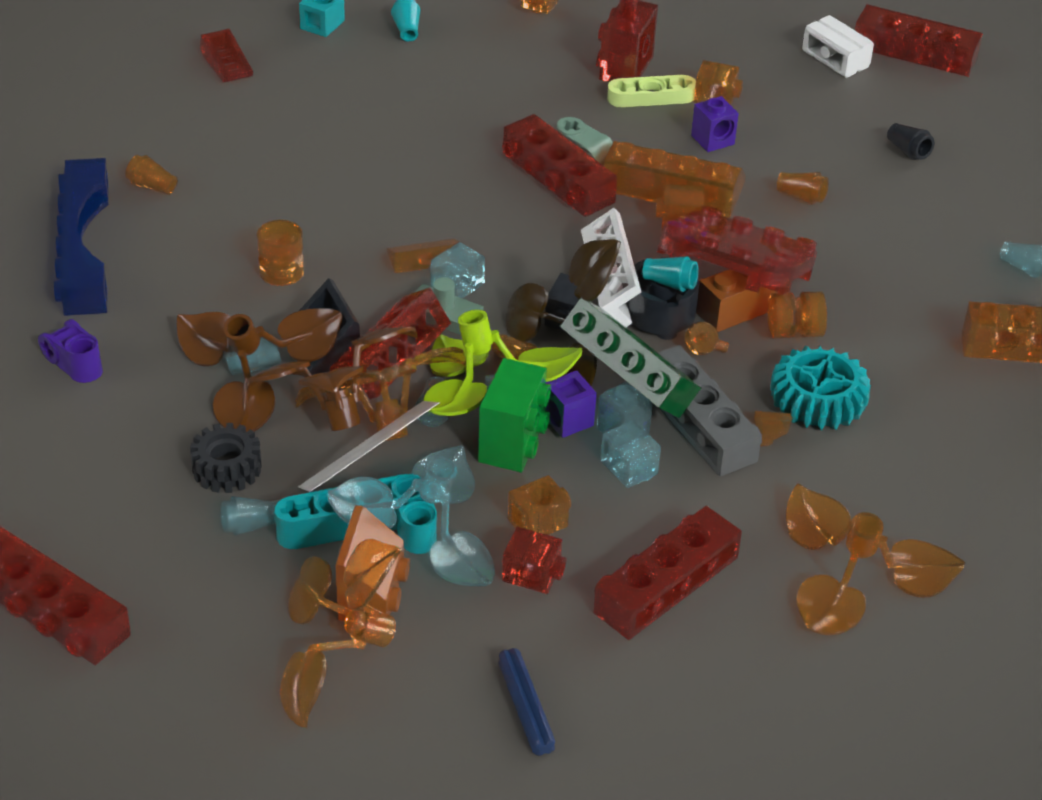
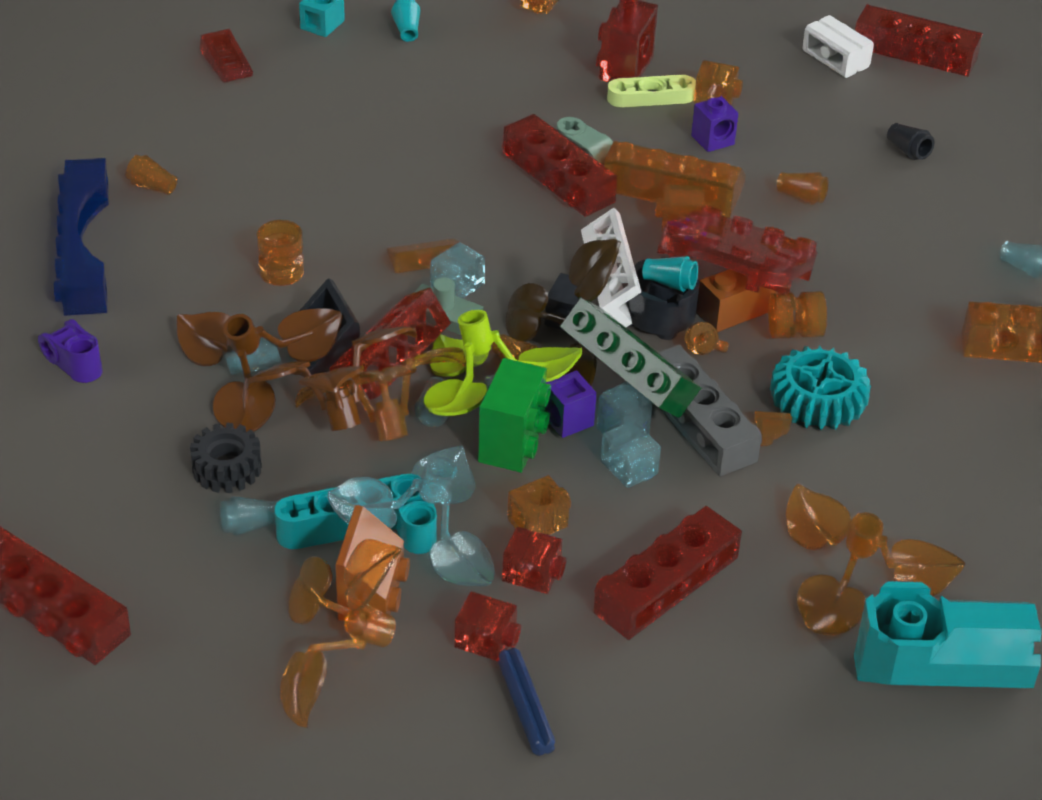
(367, 445): white sticker -> none
(486, 626): none -> clear red brick
(945, 642): none -> teal brick

